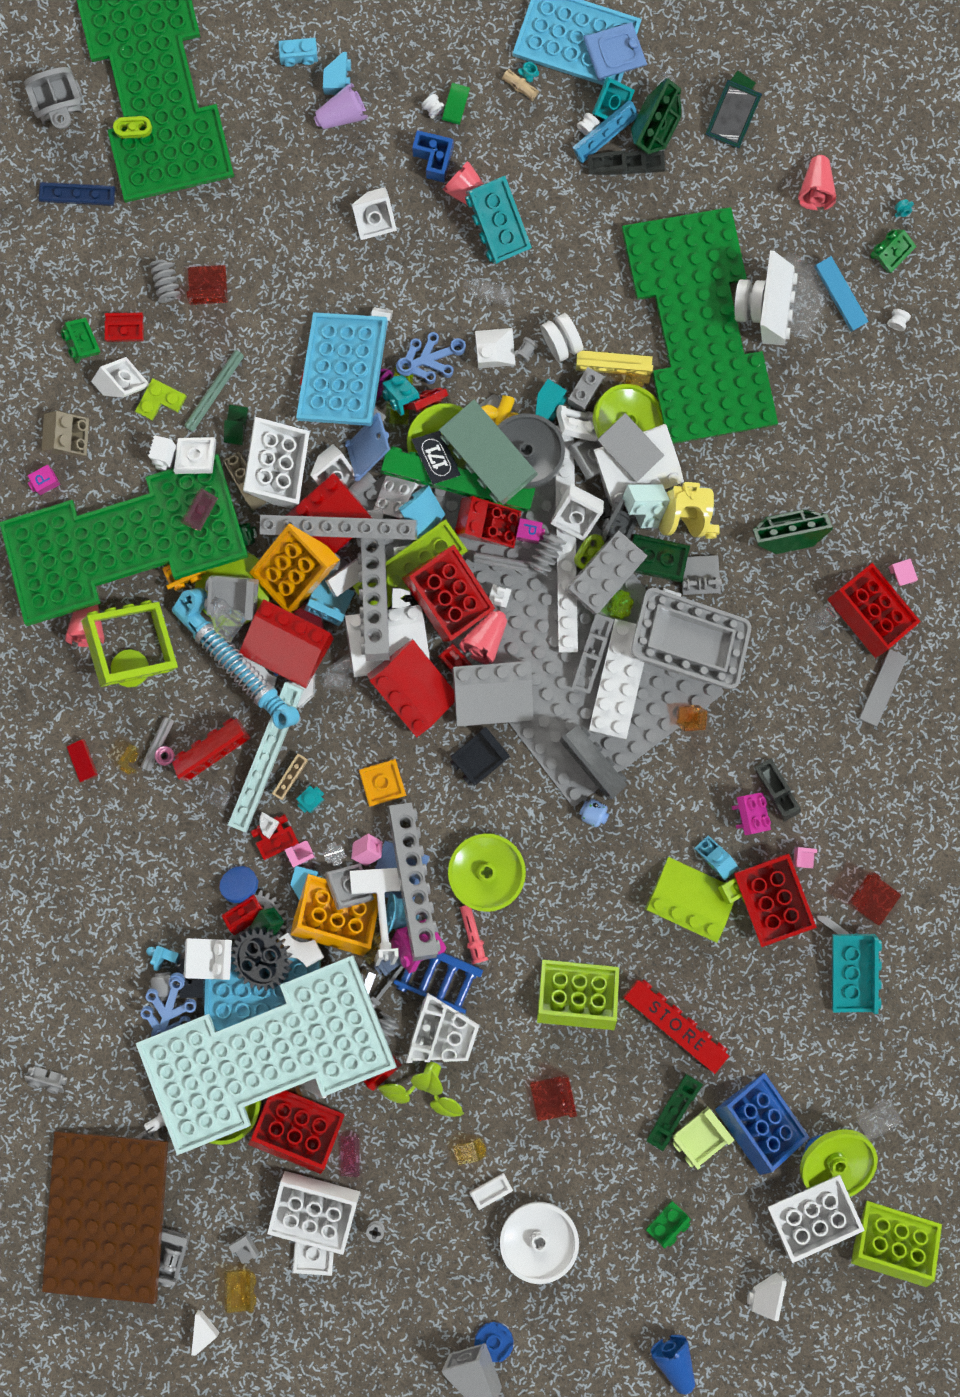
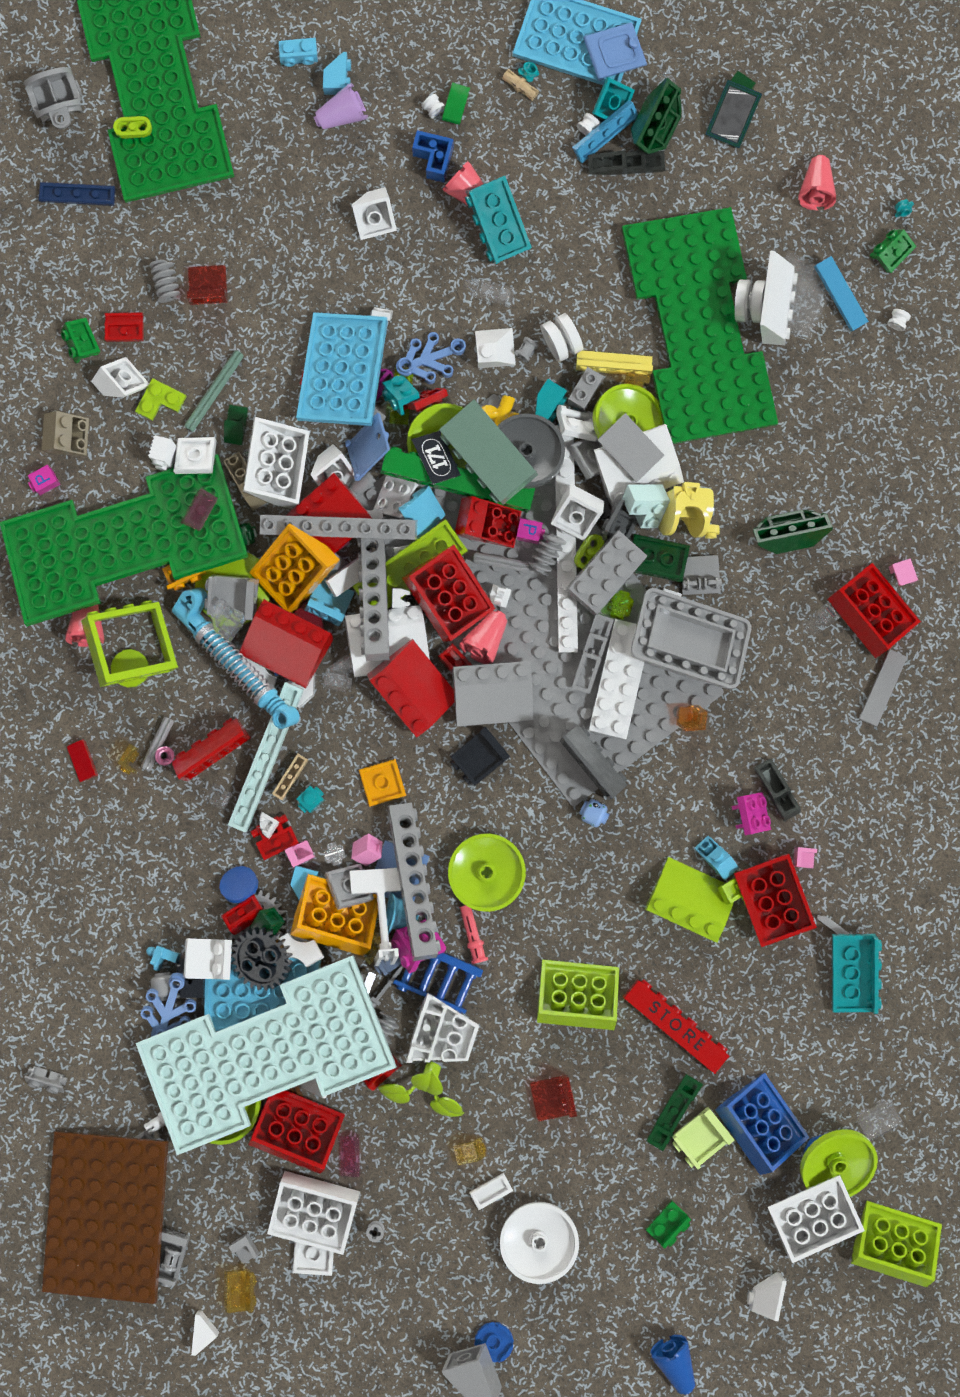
(874, 898): clear red bracket -> none

